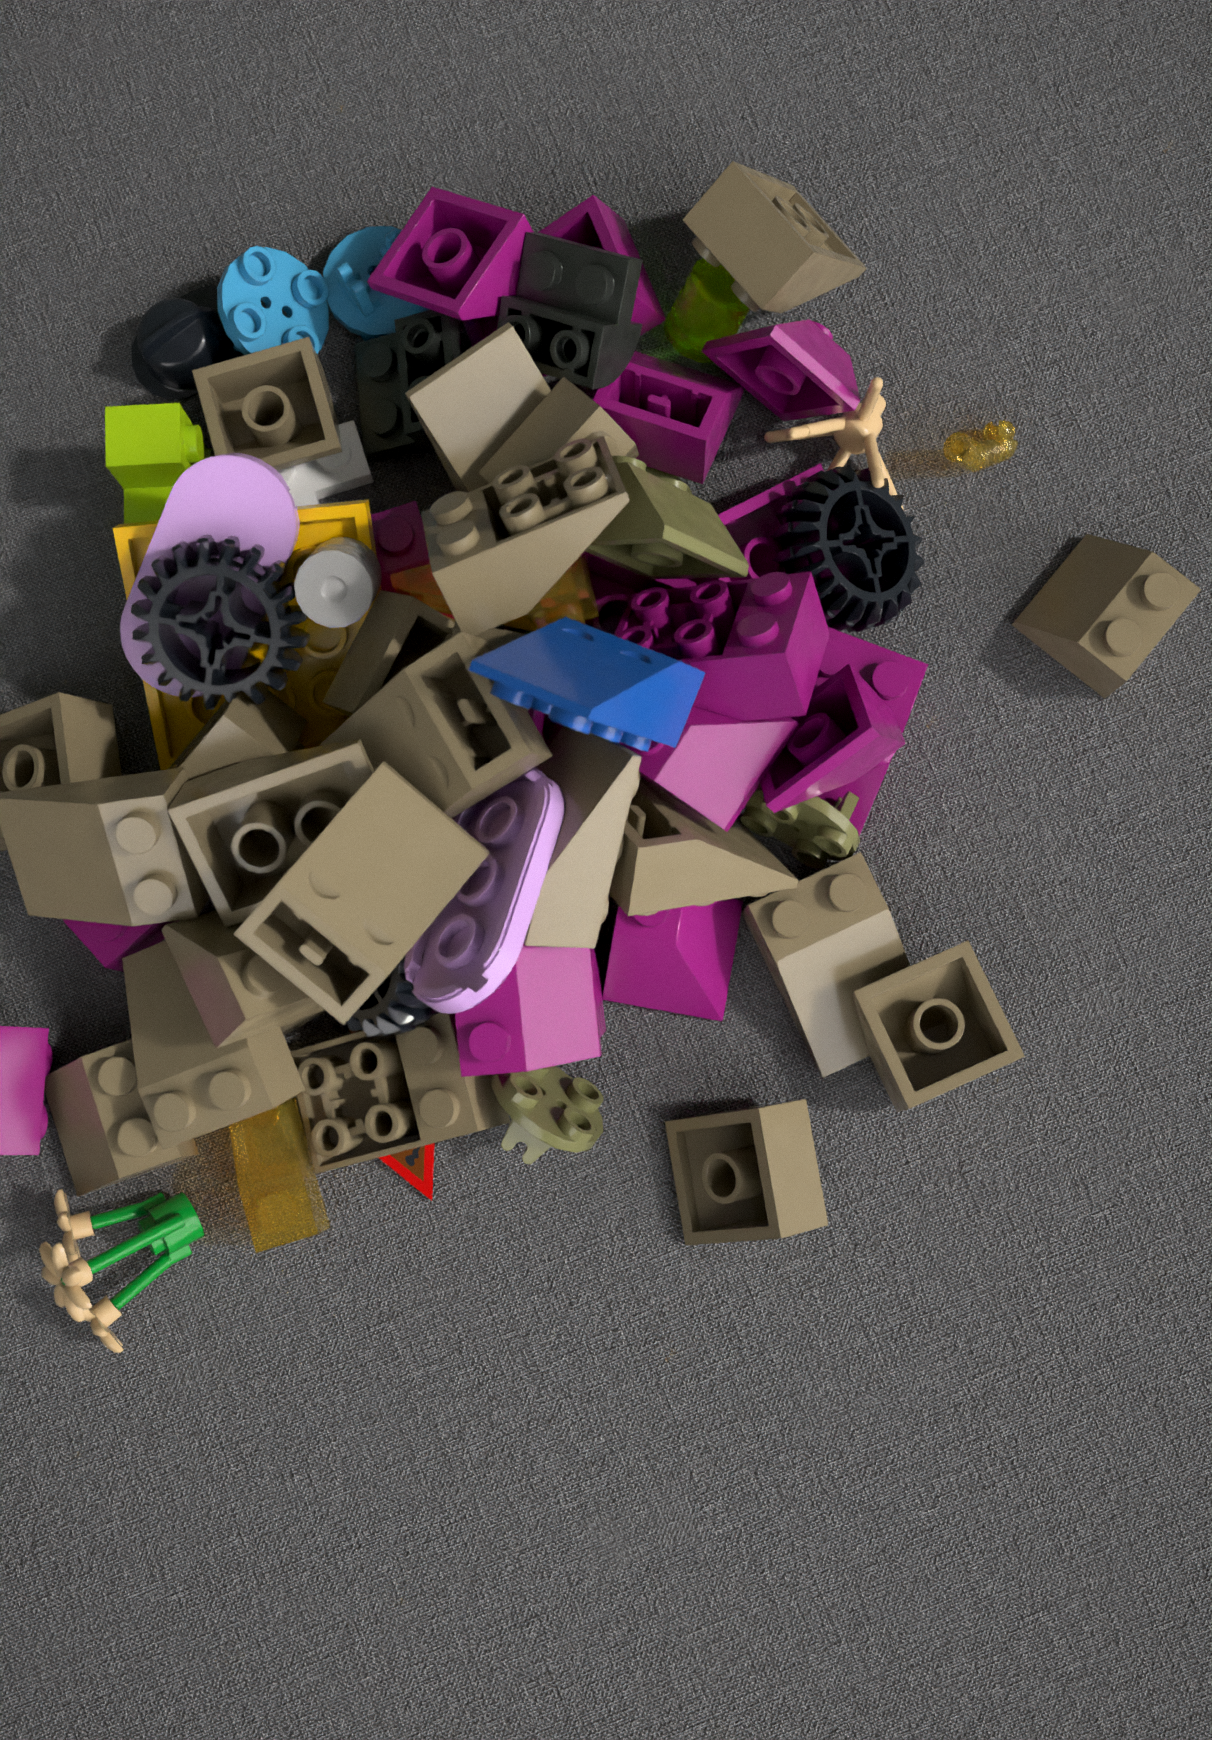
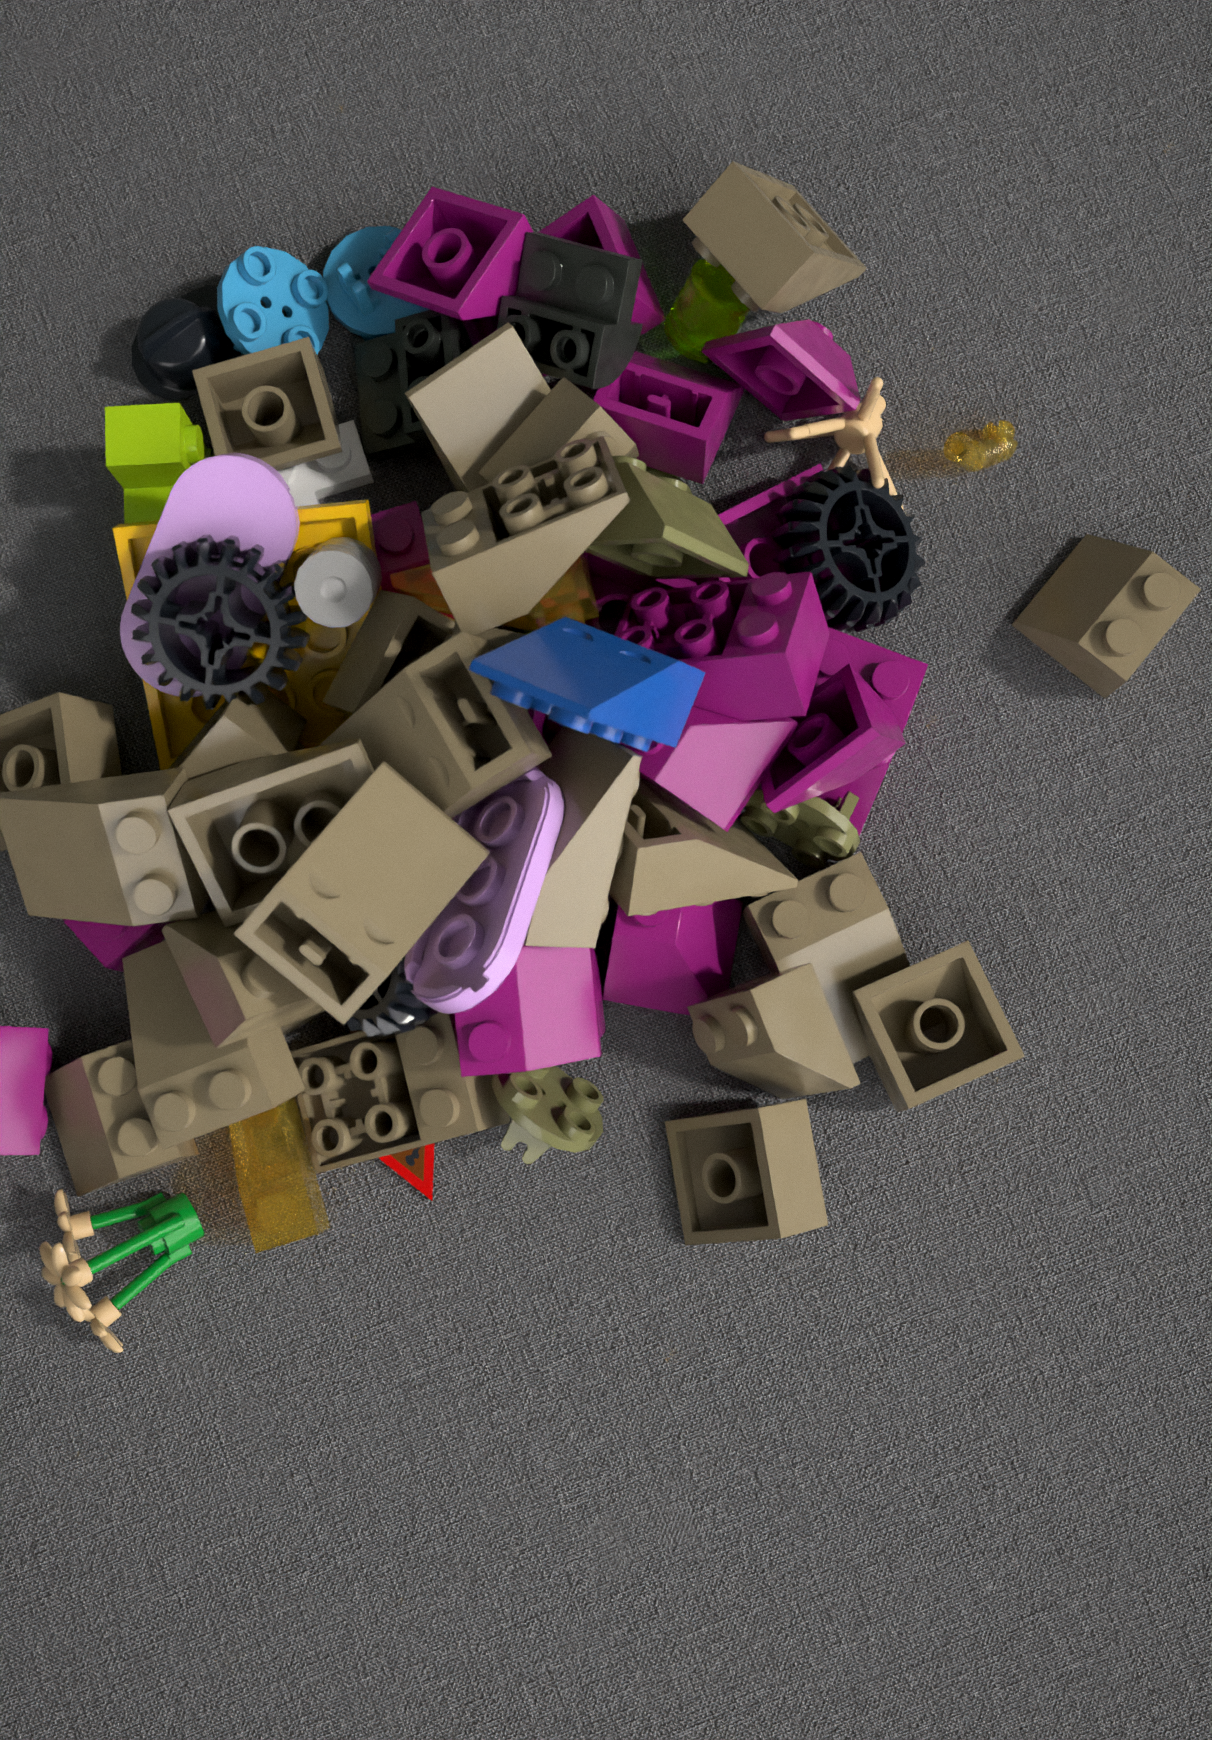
(775, 1035): none -> dark tan slope

